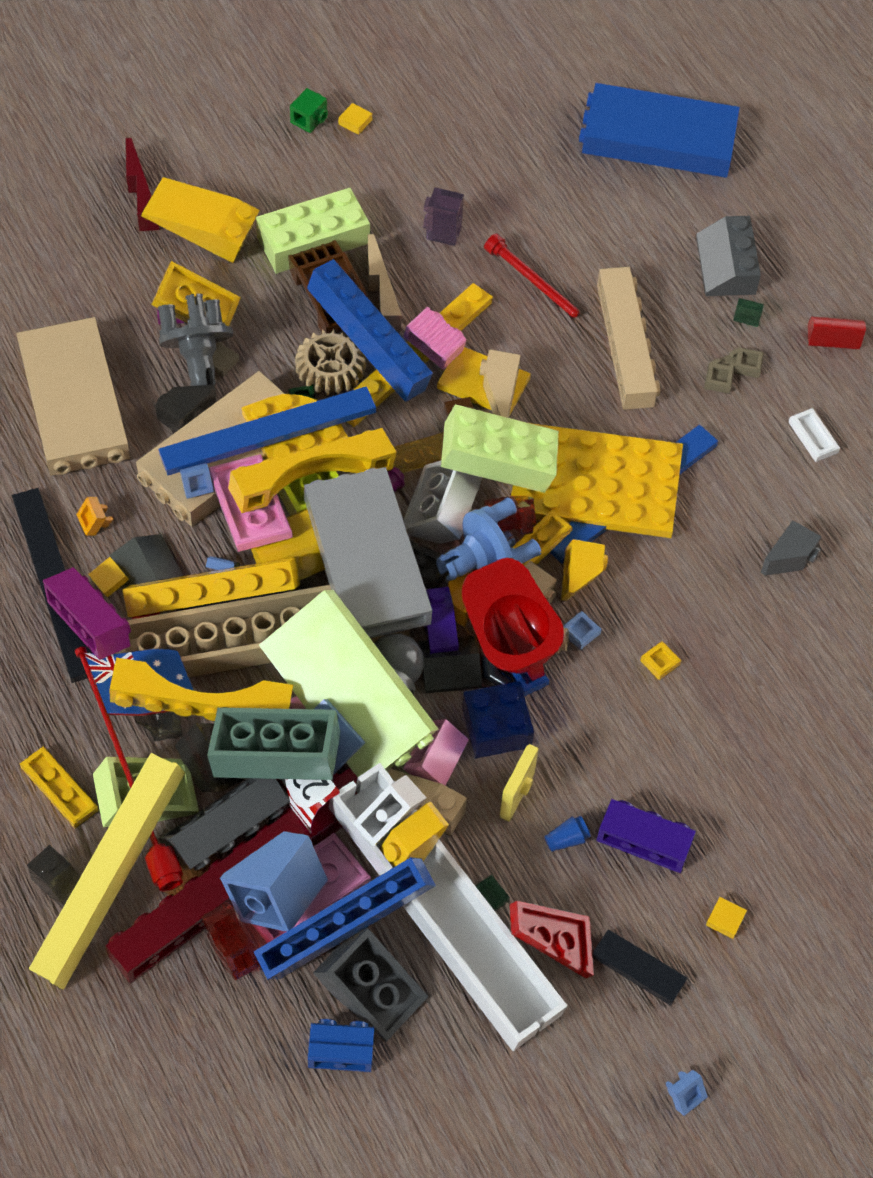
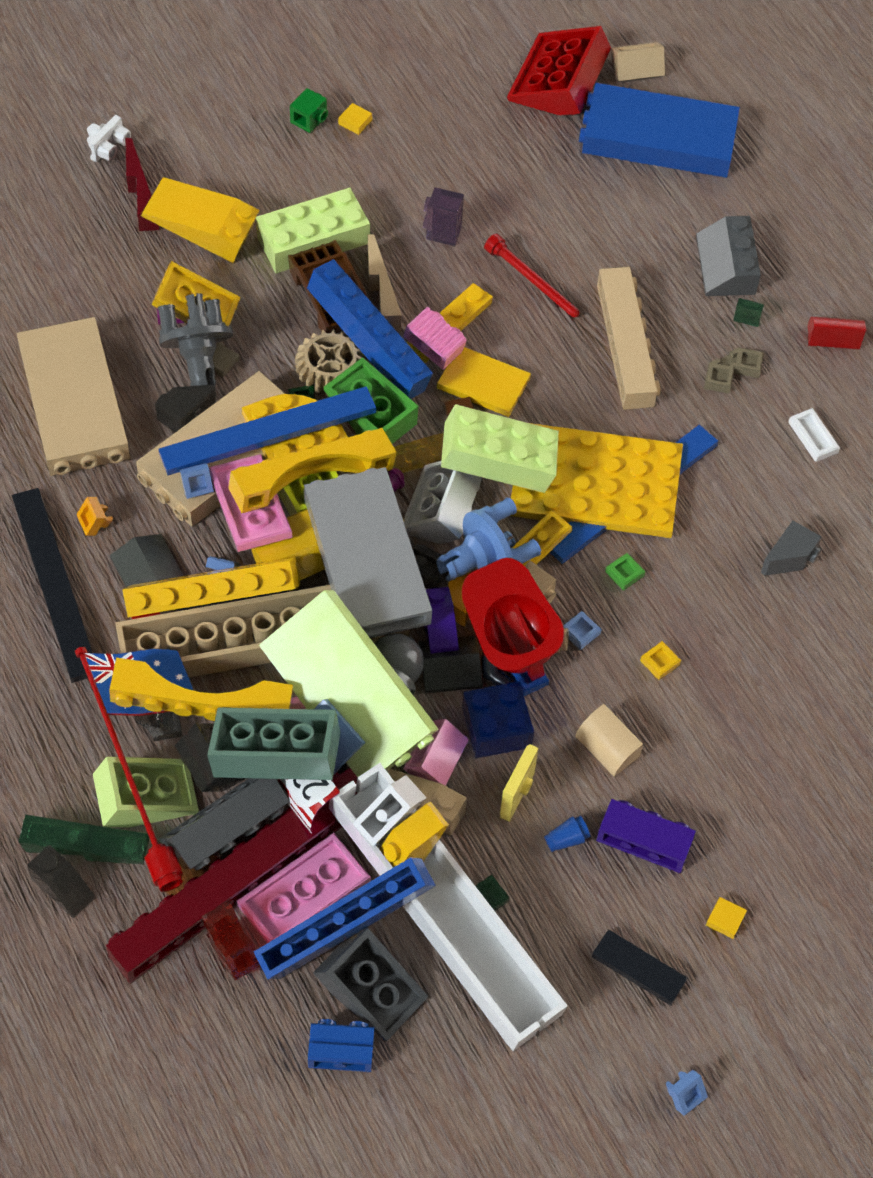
(59, 787): yellow tile -> none
(85, 840): none -> clear green slope
(87, 613): magenta brick -> none
(103, 138): none -> white hips
(107, 871): light yellow tile -> none
(108, 577): yellow tile -> none
(276, 882): medium blue slope -> none
(394, 409): none -> bright green slope
(500, 379): tan slope -> none
(523, 519): clear red brick -> none
(556, 934): red wing -> none
(561, 70): none -> red slope
(582, 565): yellow slope -> none
(609, 740): none -> tan brick
(625, 571): none -> bright green tile
(638, 61): none -> tan brick

